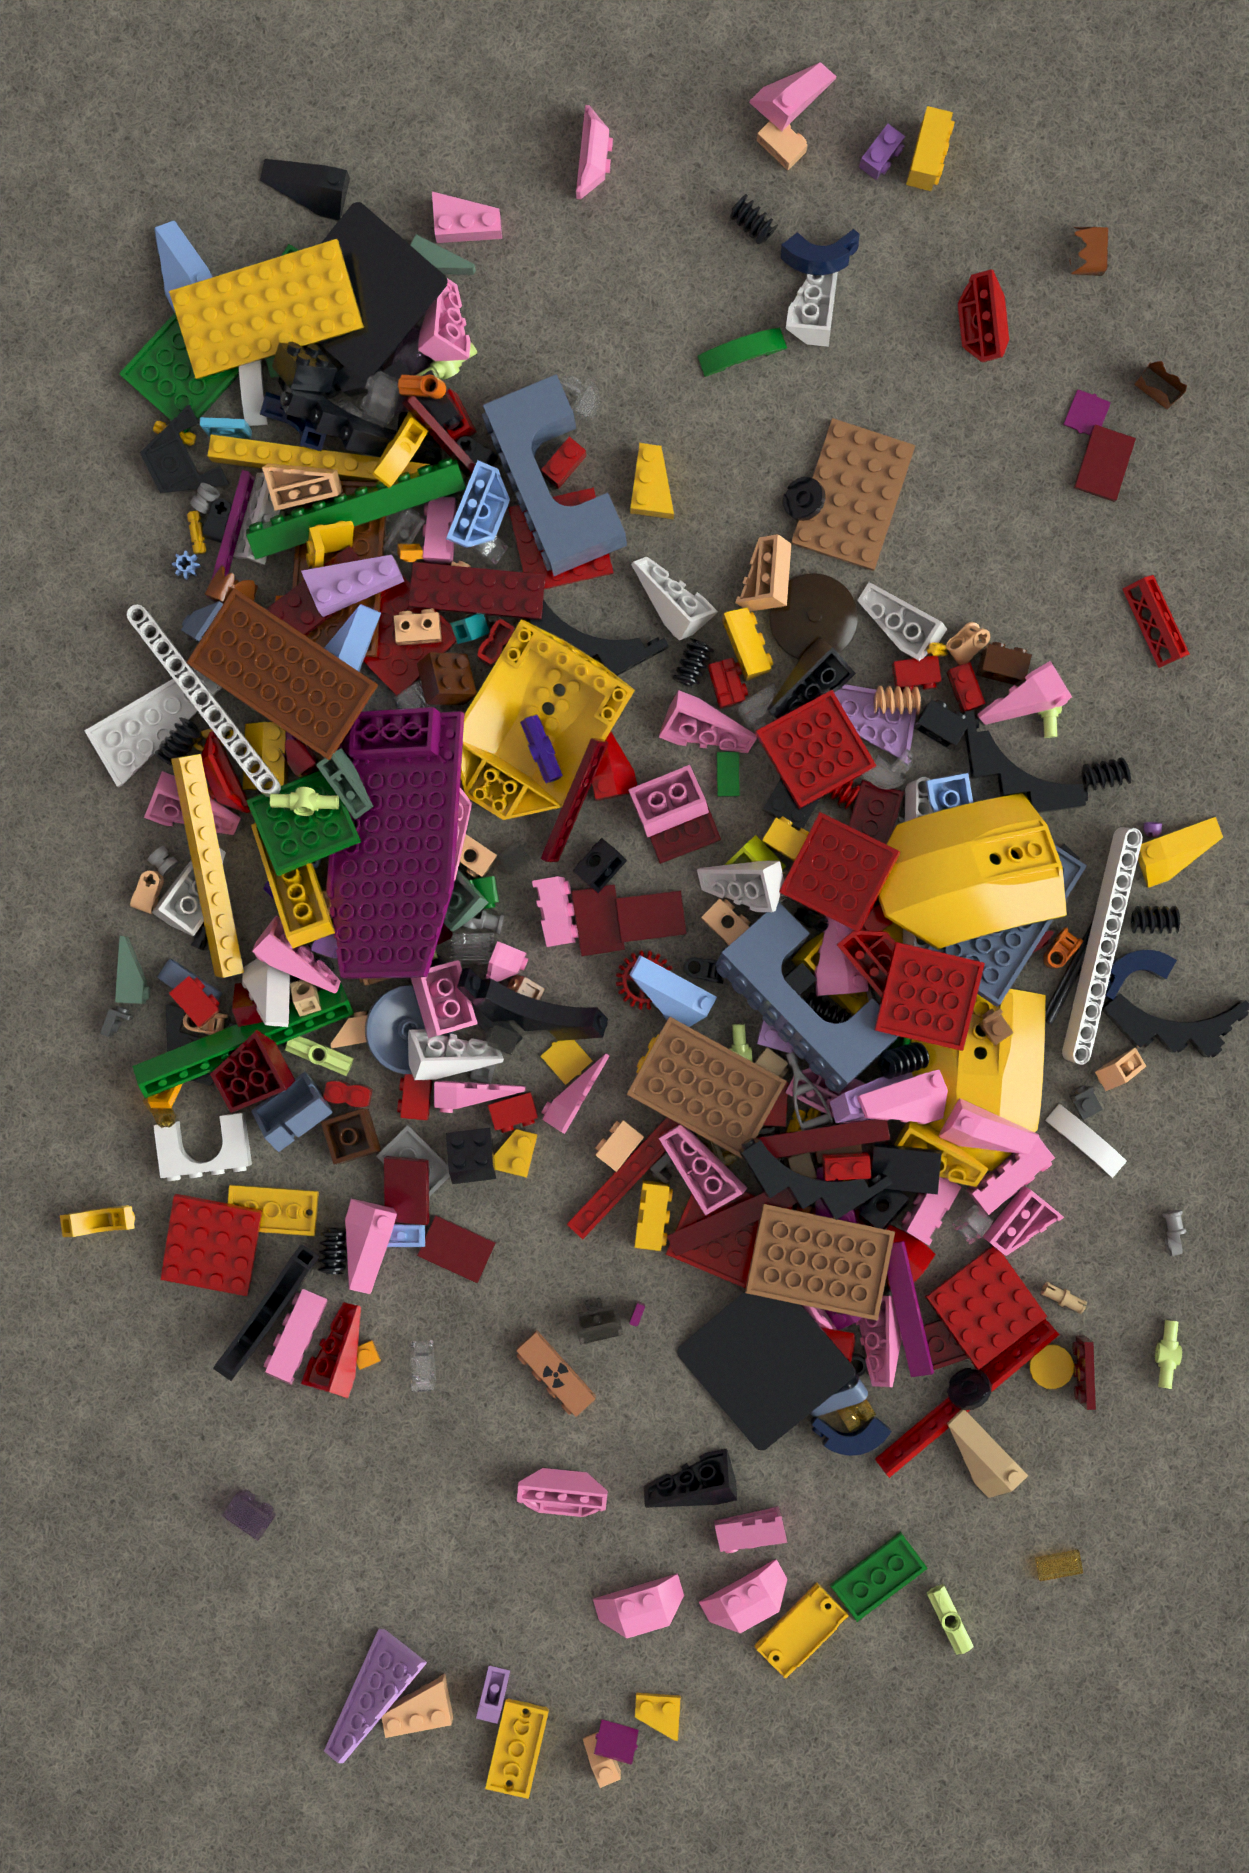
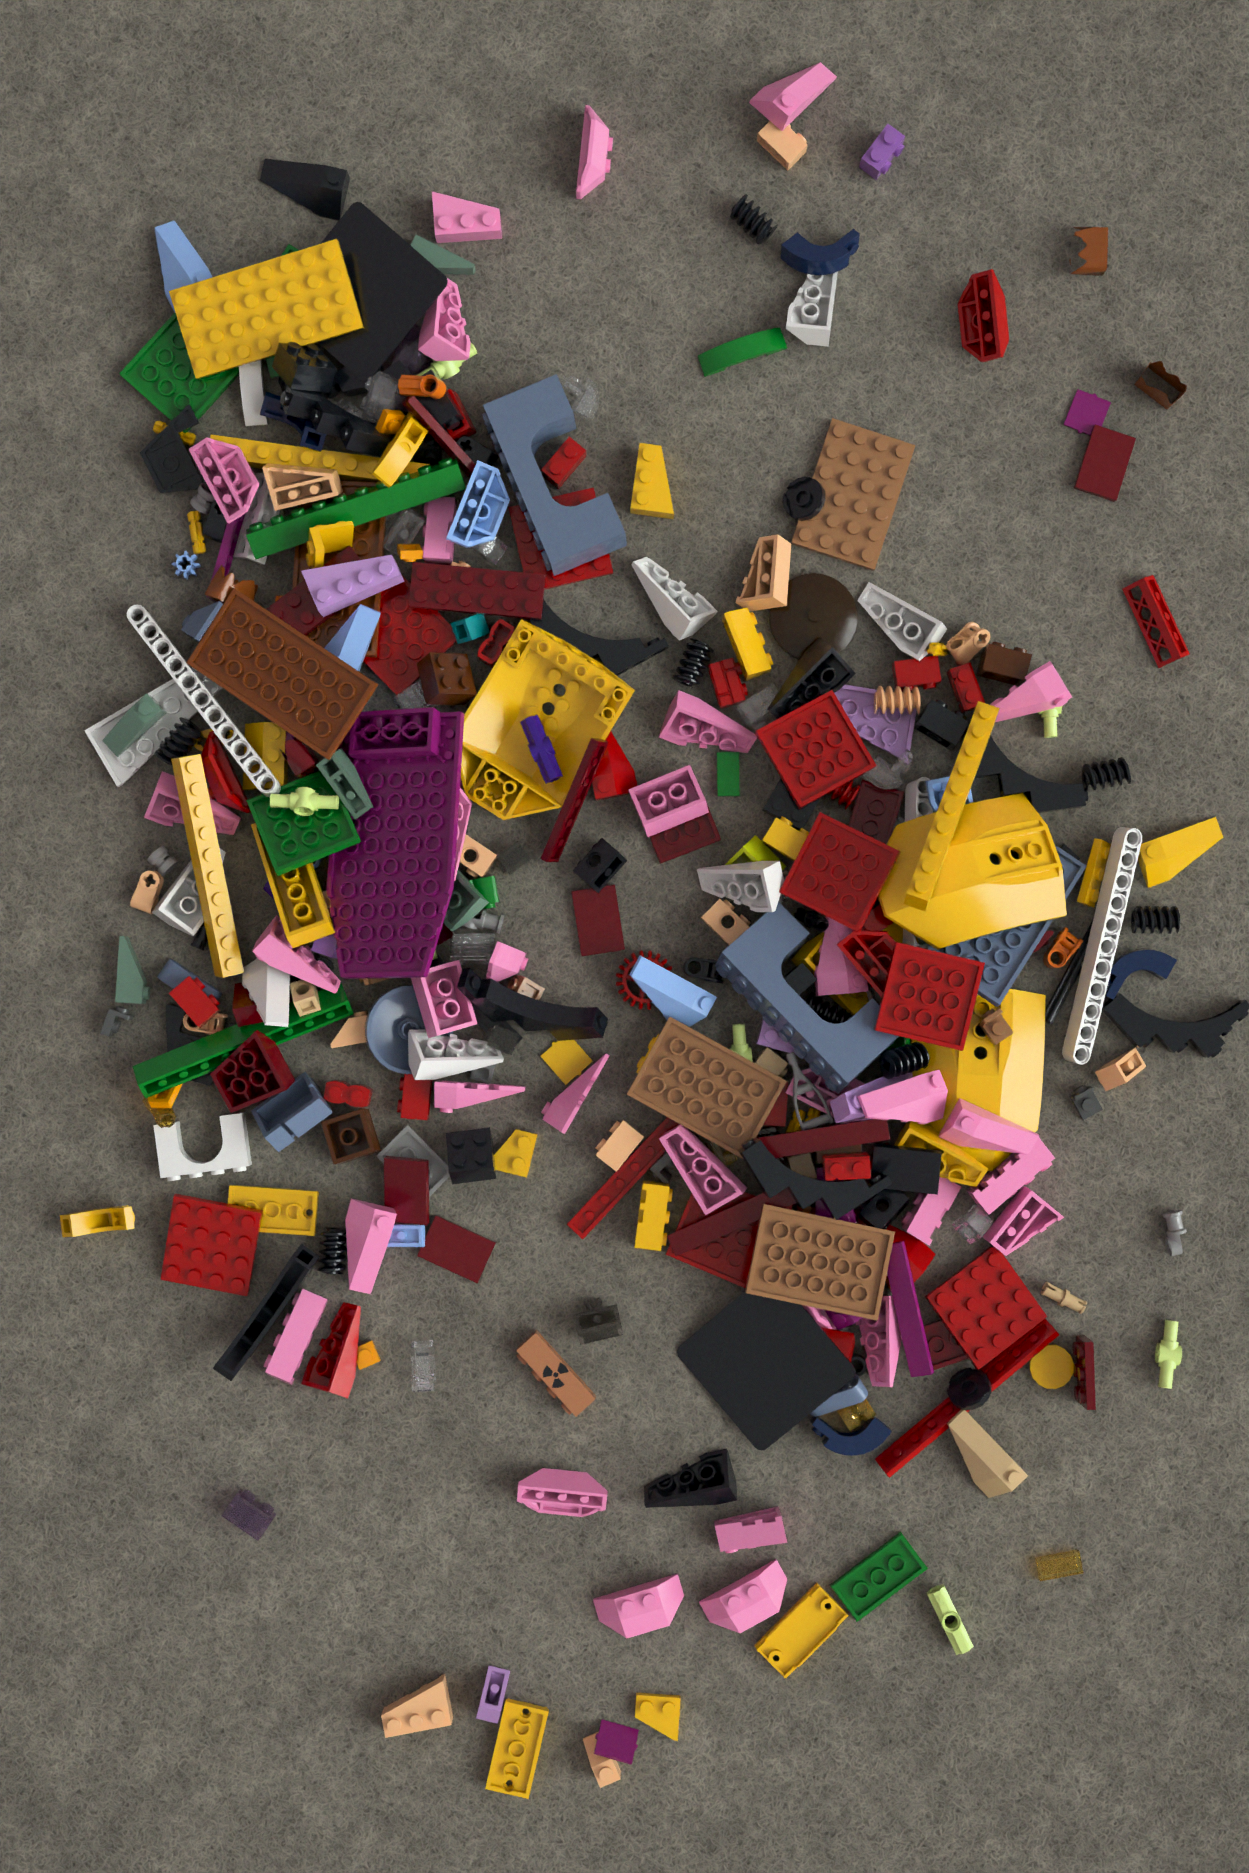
(134, 724): none -> sand green slope
(226, 427): medium azure plate -> none
(226, 476): none -> bright pink wedge
(333, 1059): yellowish green piece -> none
(381, 1680): lavender wing -> none
(390, 421): none -> light orange plate
(417, 627): light nougat brick -> none
(513, 1111): red brick -> none
(556, 911): bright pink wedge -> none
(637, 1314): magenta tile -> none
(650, 916): dark red tile -> none
(930, 149): yellow brick -> none
(951, 806): none -> yellow brick
(1086, 1140): white slope -> none
(1094, 873): none -> yellow plate
(1152, 828): medium lavender hinge -> none

